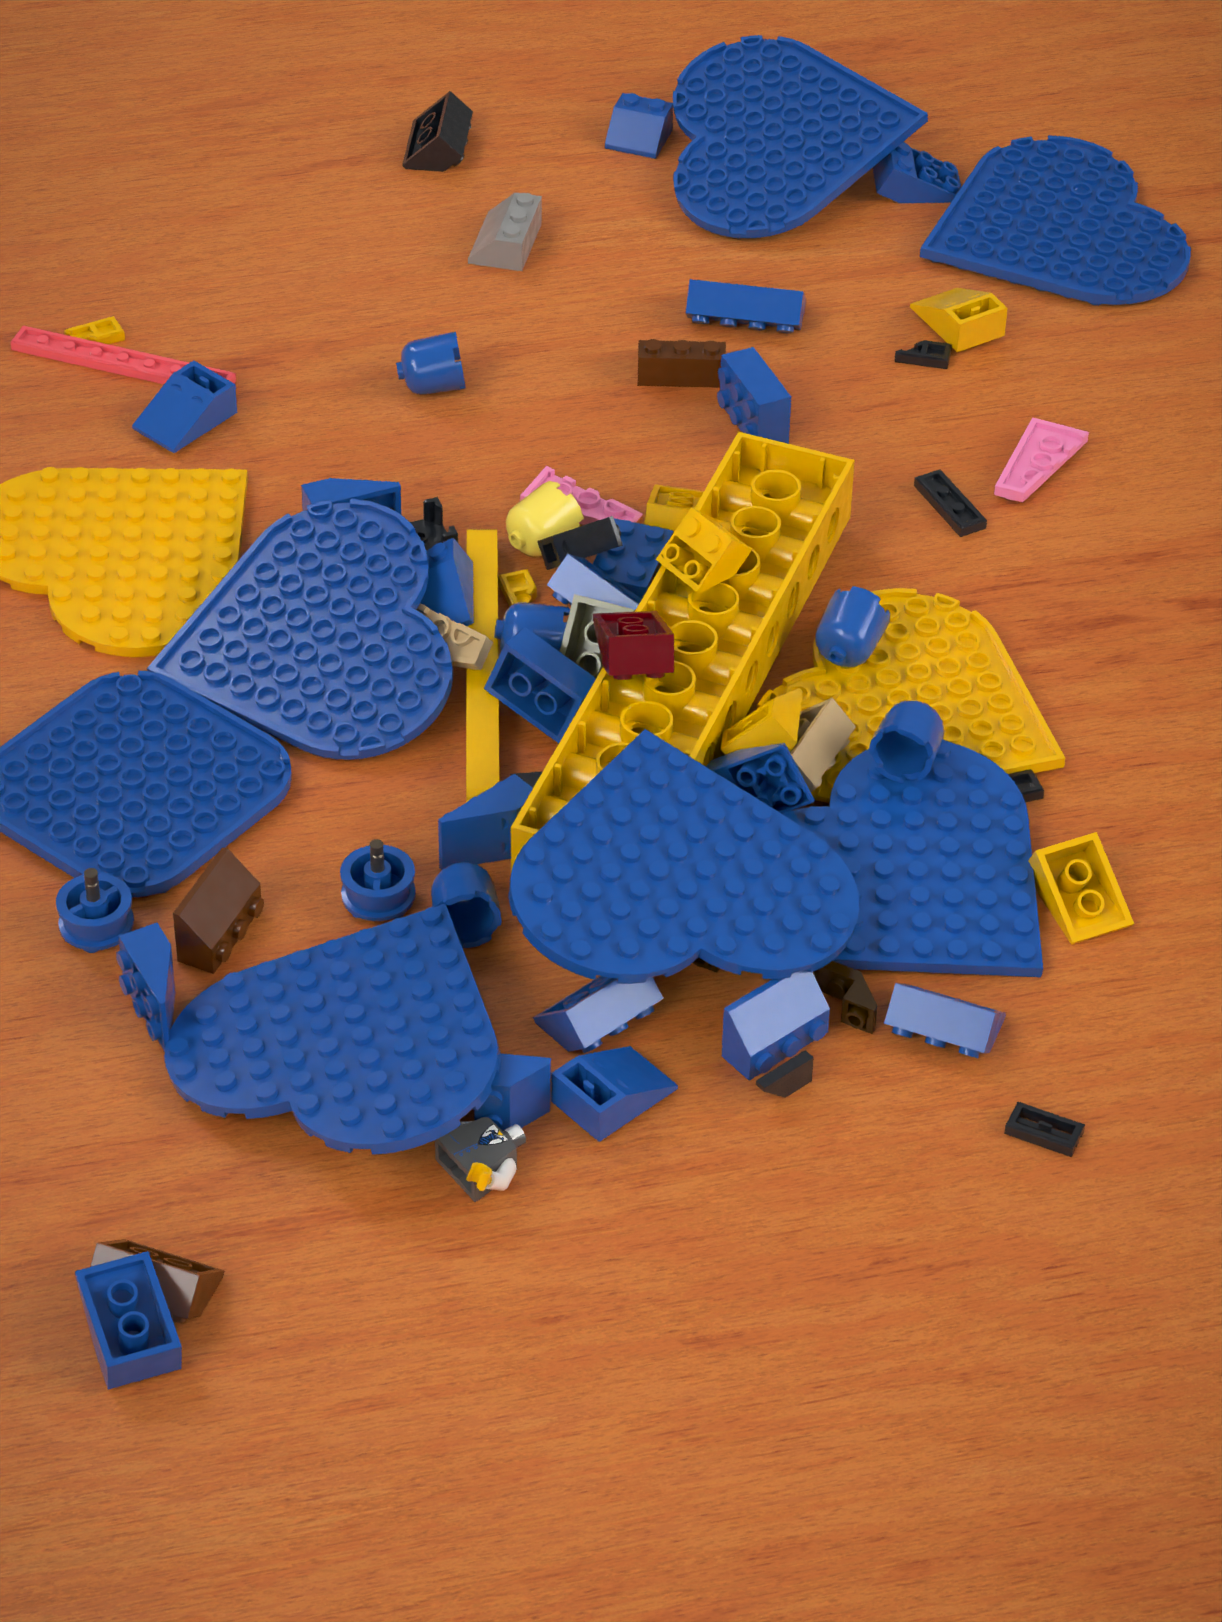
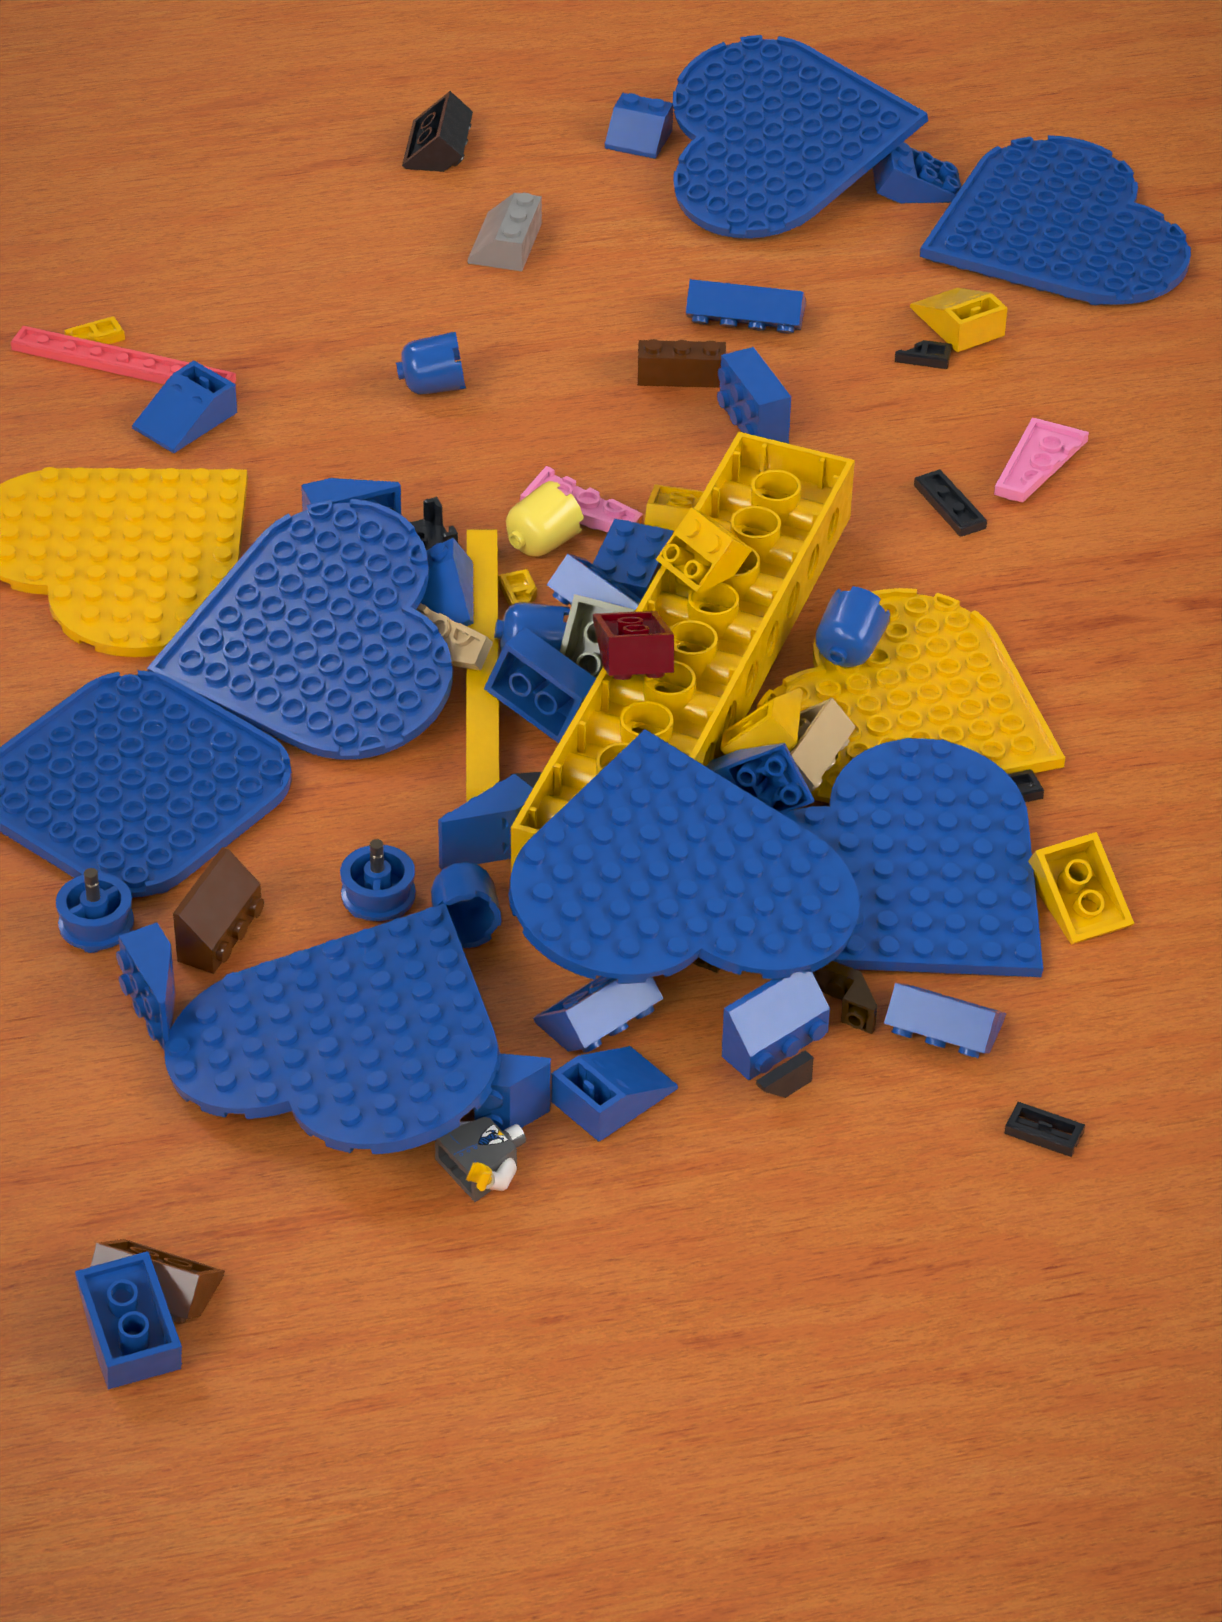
(581, 542): black slope -> none
(907, 741): blue cylinder -> none

